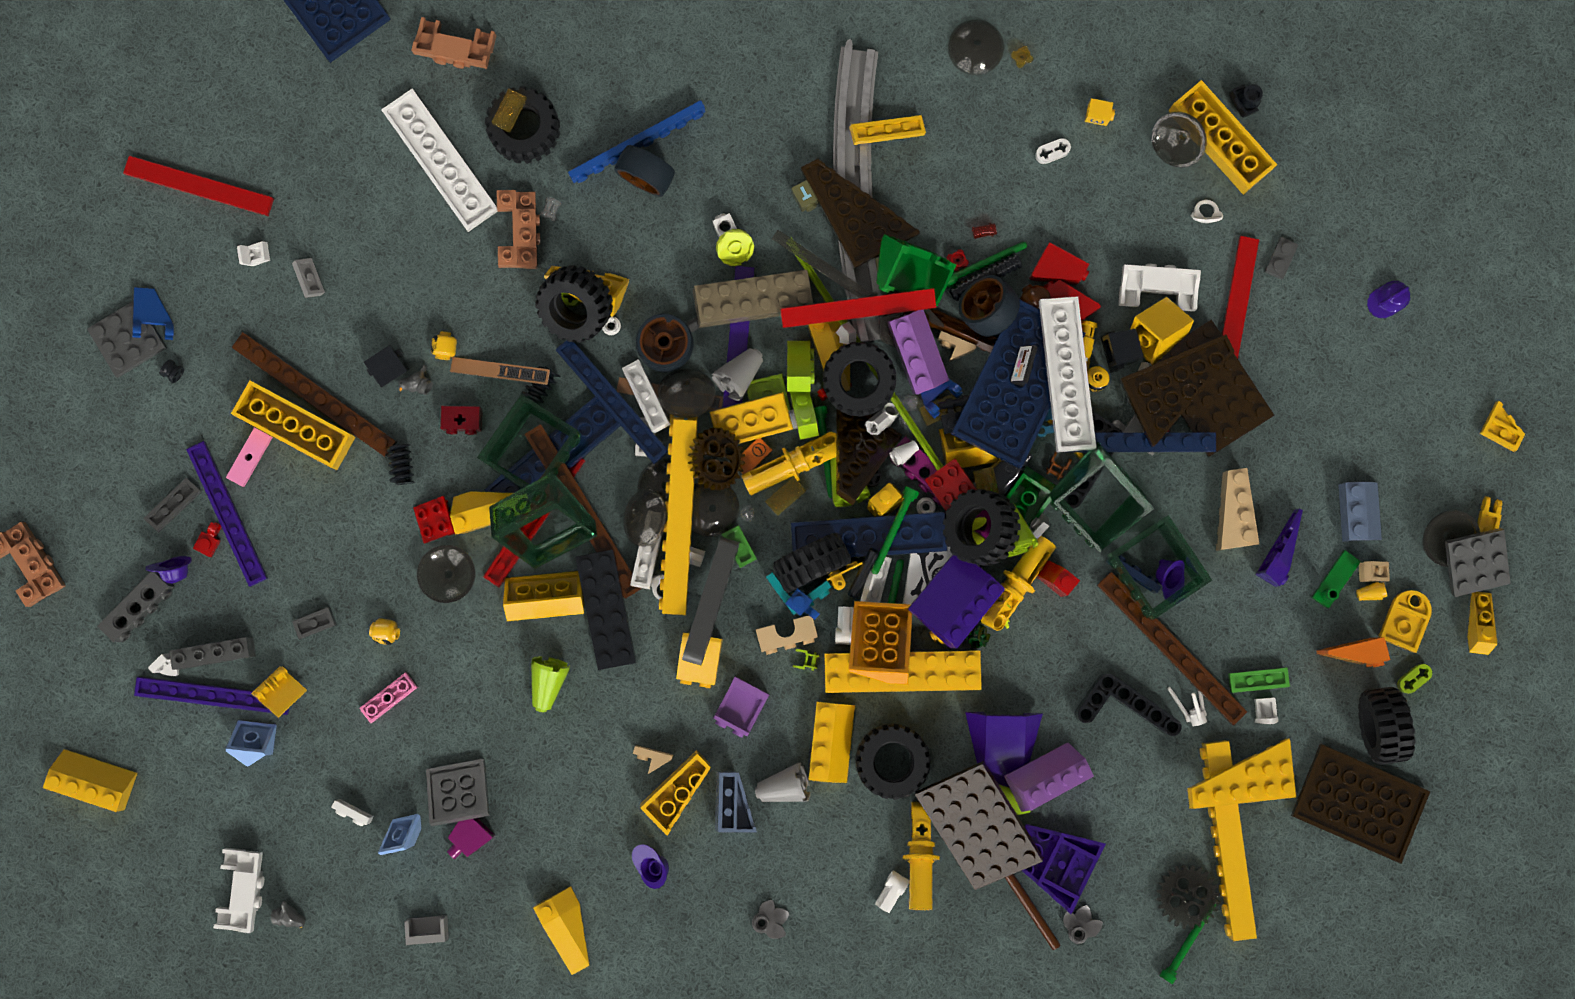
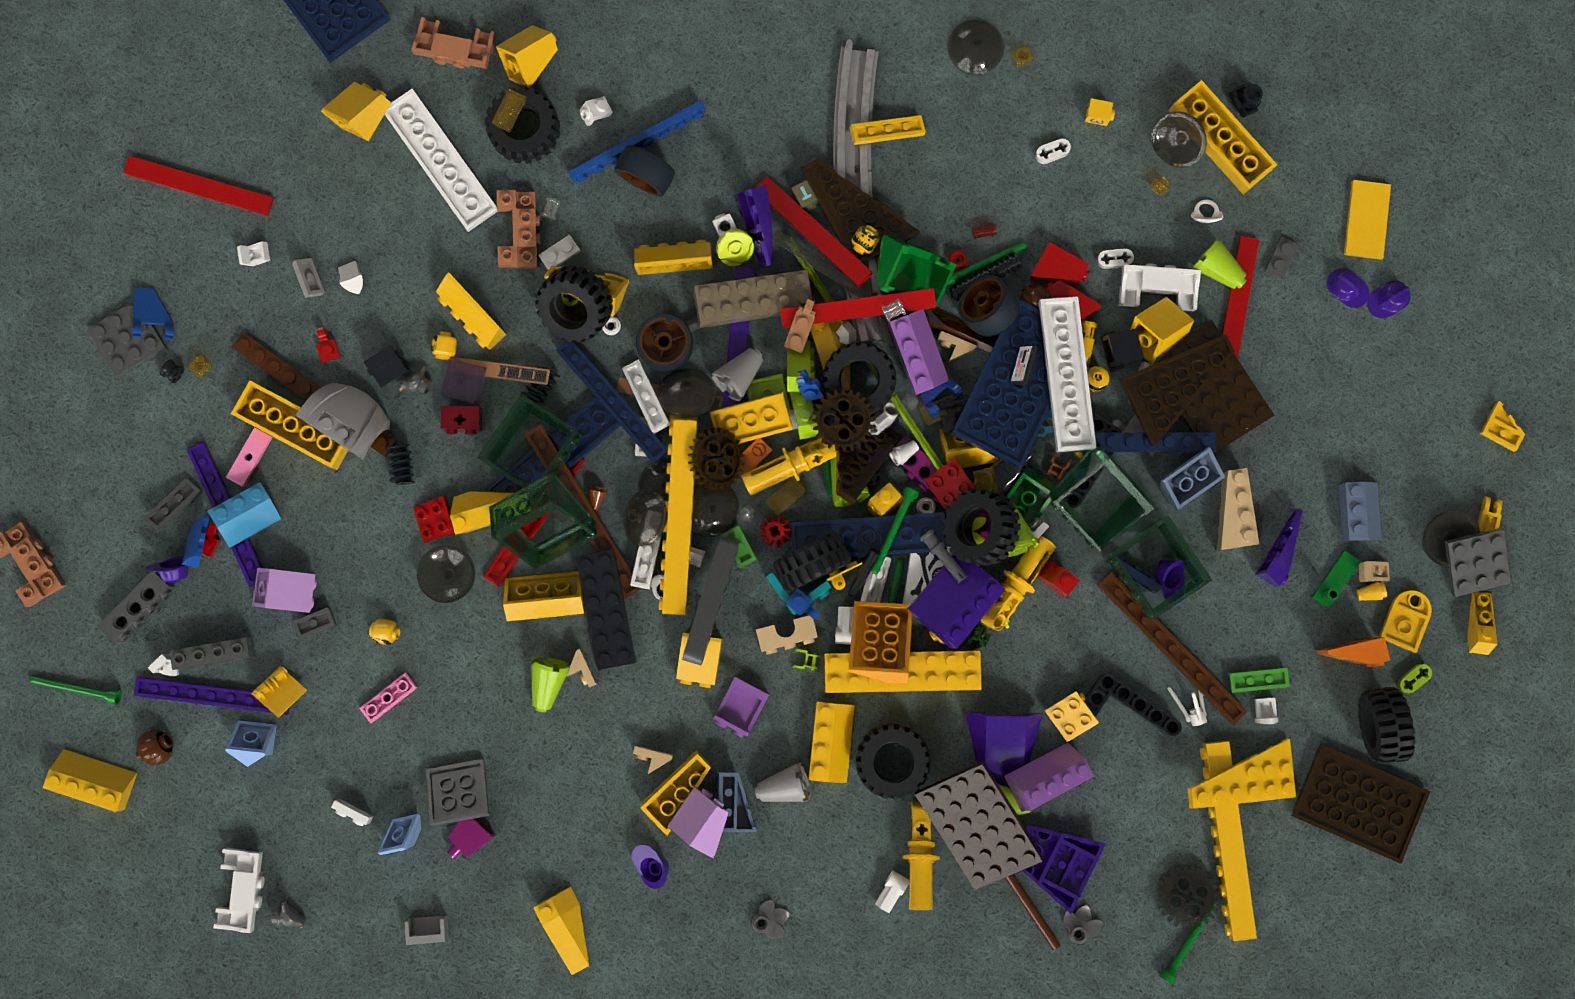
(111, 696): none -> green piece
(154, 747): none -> reddish brown plant
(194, 366): none -> clear yellow plate
(195, 542): none -> blue slope
(244, 515): none -> dark azure slope
(284, 590): none -> lavender slope
(327, 349): none -> red plate
(345, 416): none -> light grey piece
(351, 277): none -> white tile
(358, 109): none -> yellow slope
(463, 381): none -> clear purple plate
(470, 312): none -> yellow slope
(527, 54): none -> yellow slope
(559, 252): none -> white plate
(580, 663): none -> tan slope
(595, 110): none -> white bracket
(596, 497): none -> dark orange cone
(673, 257): none -> yellow slope
(700, 821): none -> lavender slope
(757, 217): none -> dark purple wedge
(781, 529): none -> red gear
(801, 327): none -> medium nougat hinge
(809, 388): none -> blue plate
(816, 234): none -> red tile
(856, 407): none -> dark brown gear
(865, 239): none -> yellow head
(893, 309): none -> clear bush
(938, 548): none -> dark grey pin
(1072, 716): none -> yellow hinge
(1115, 254): none -> white beam
(1160, 185): none -> clear yellow plate
(1191, 479): none -> sand blue slope
(1221, 266): none -> lime cone
(1348, 288): none -> dark purple piece
(1367, 219): none -> yellow tile

